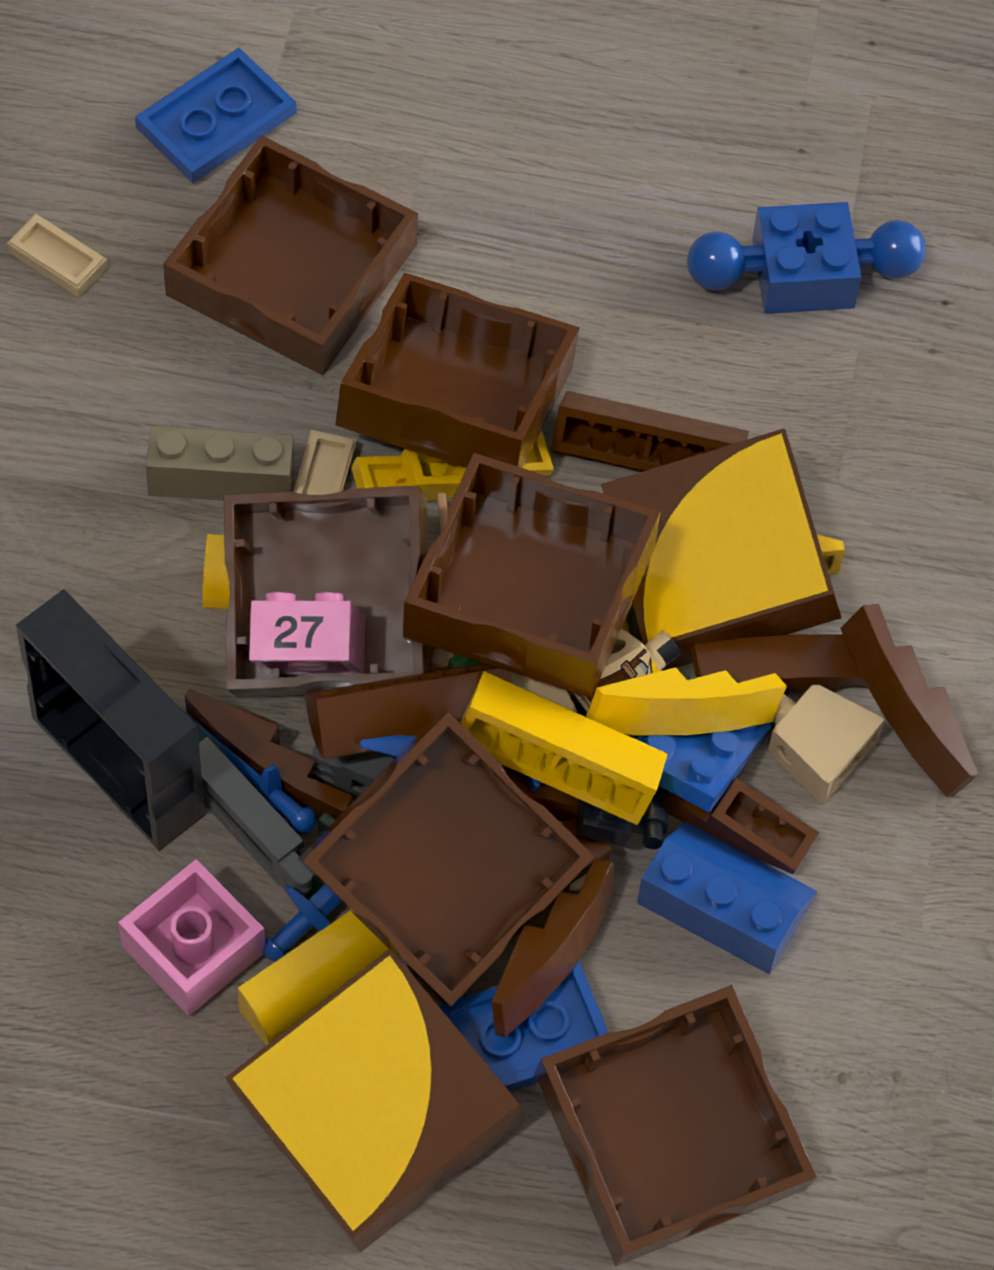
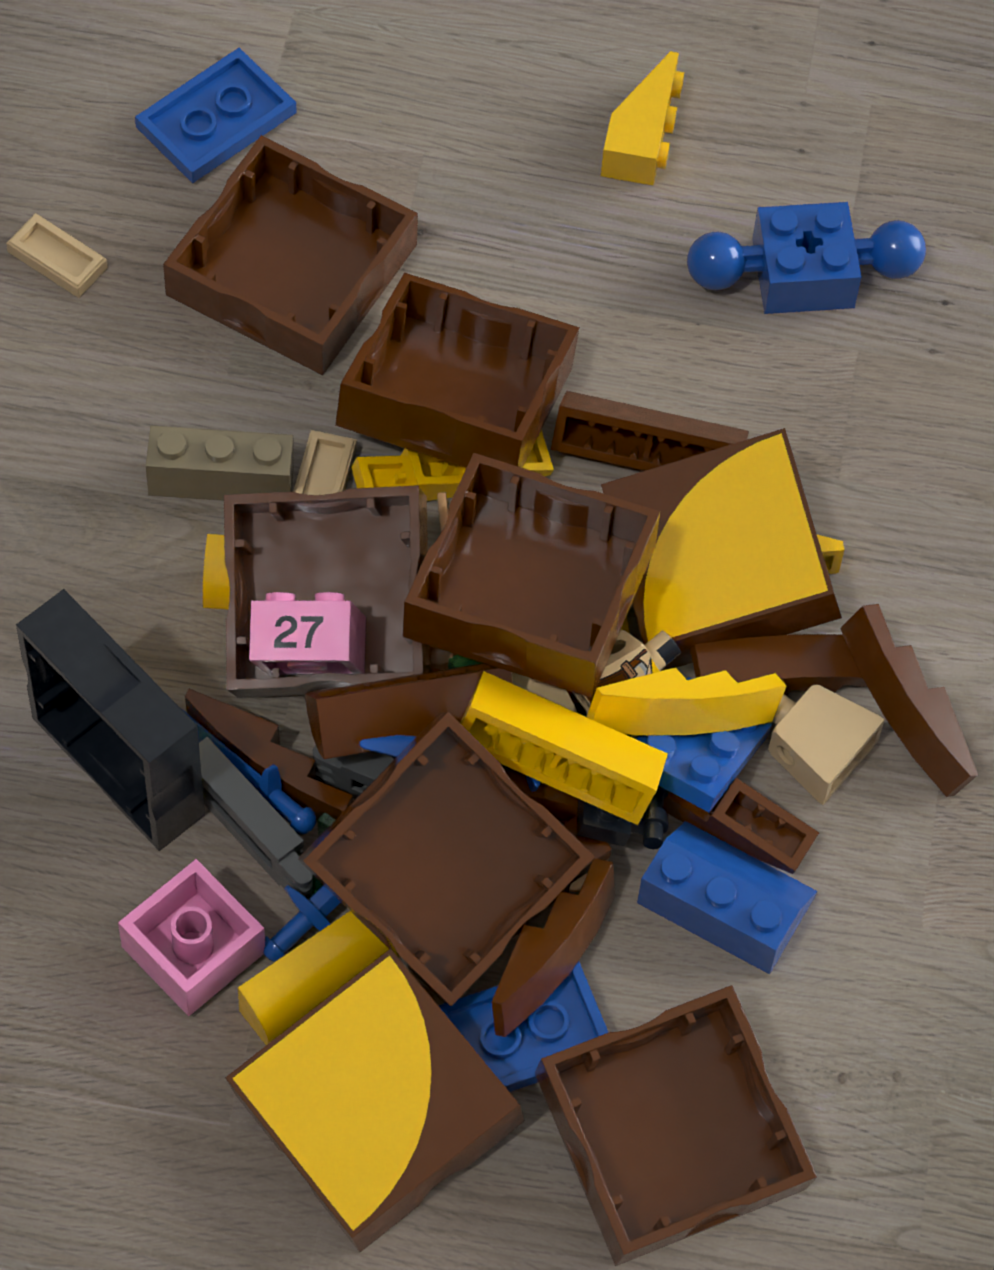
(638, 125): none -> yellow slope

